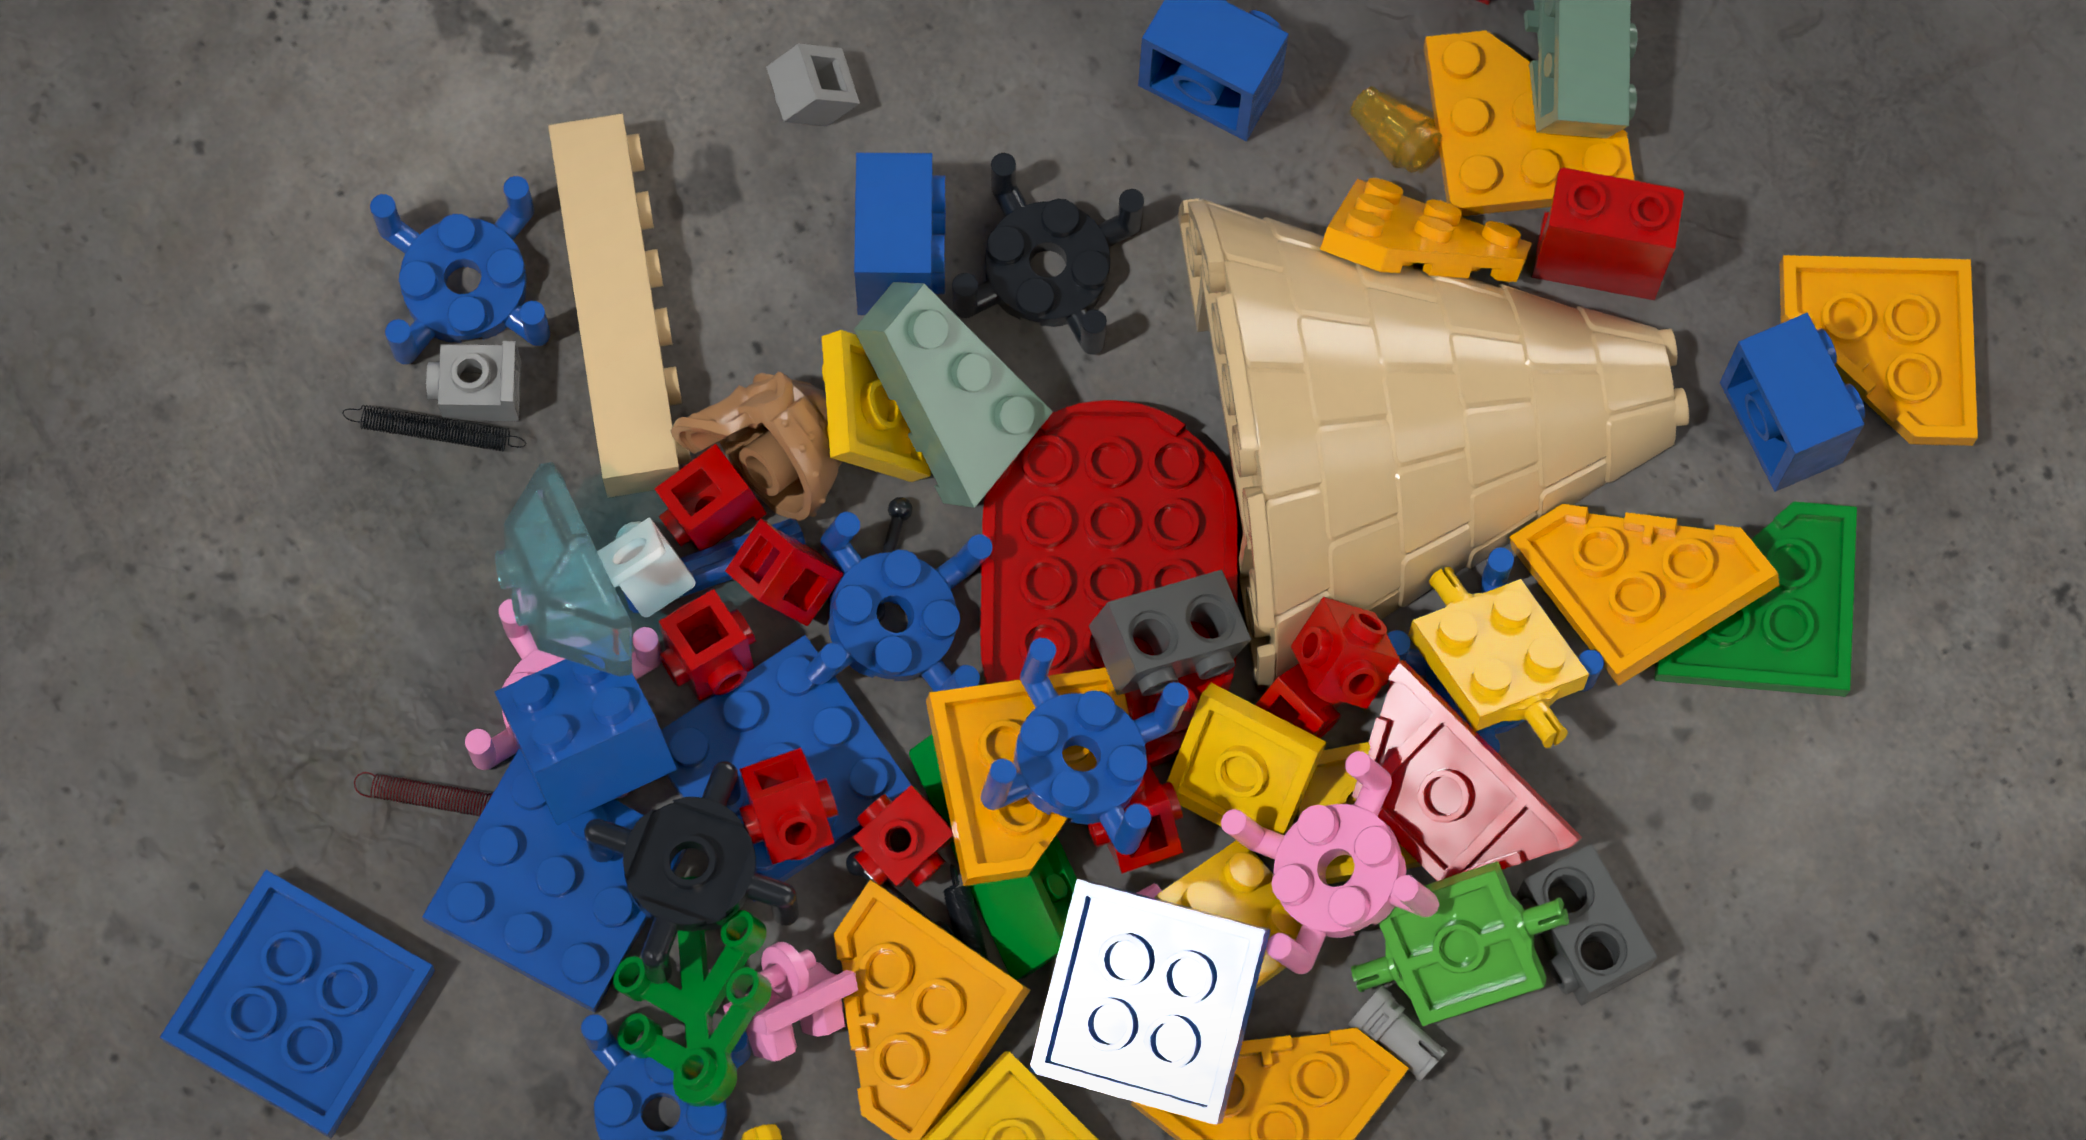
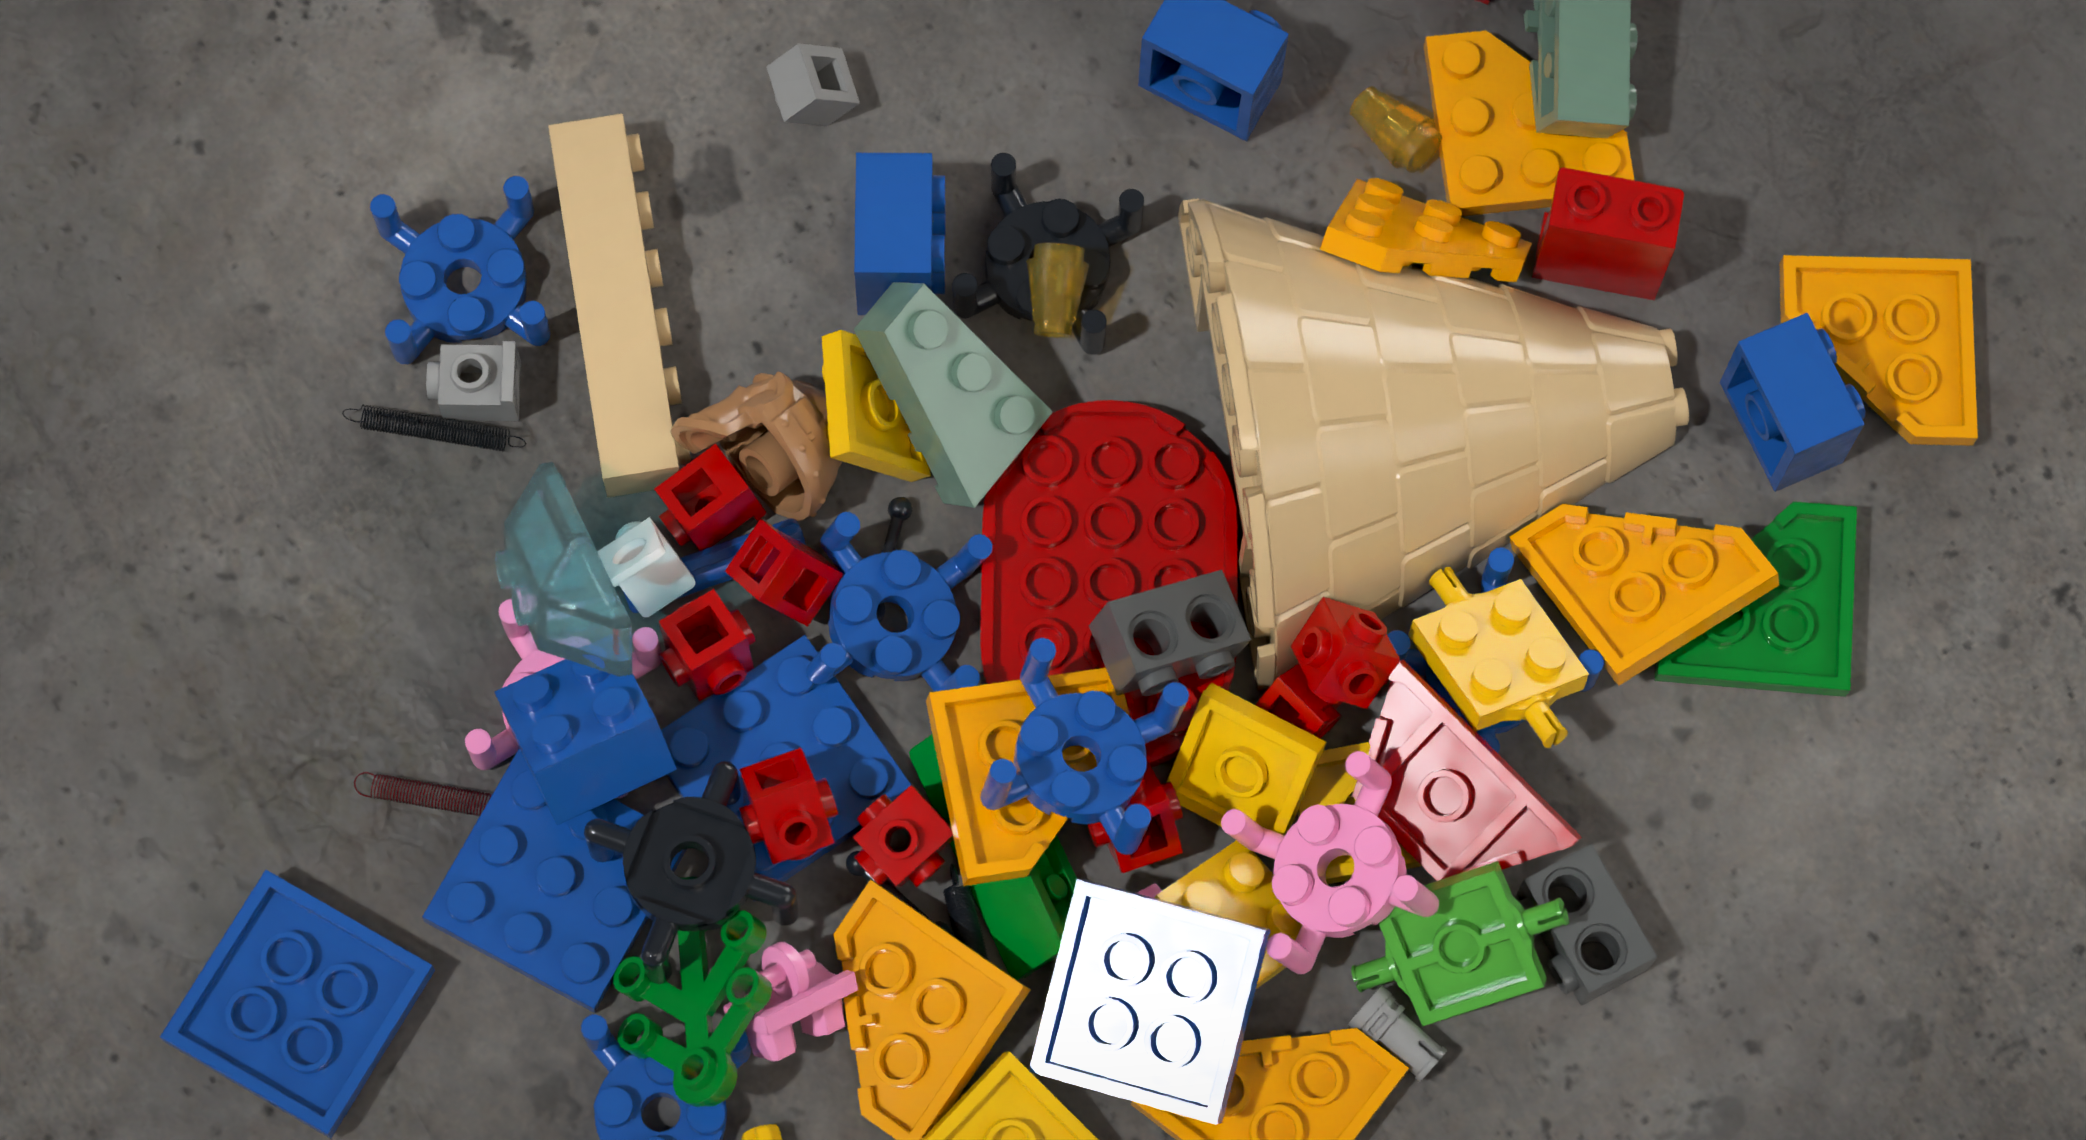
(1056, 287): none -> clear yellow cone

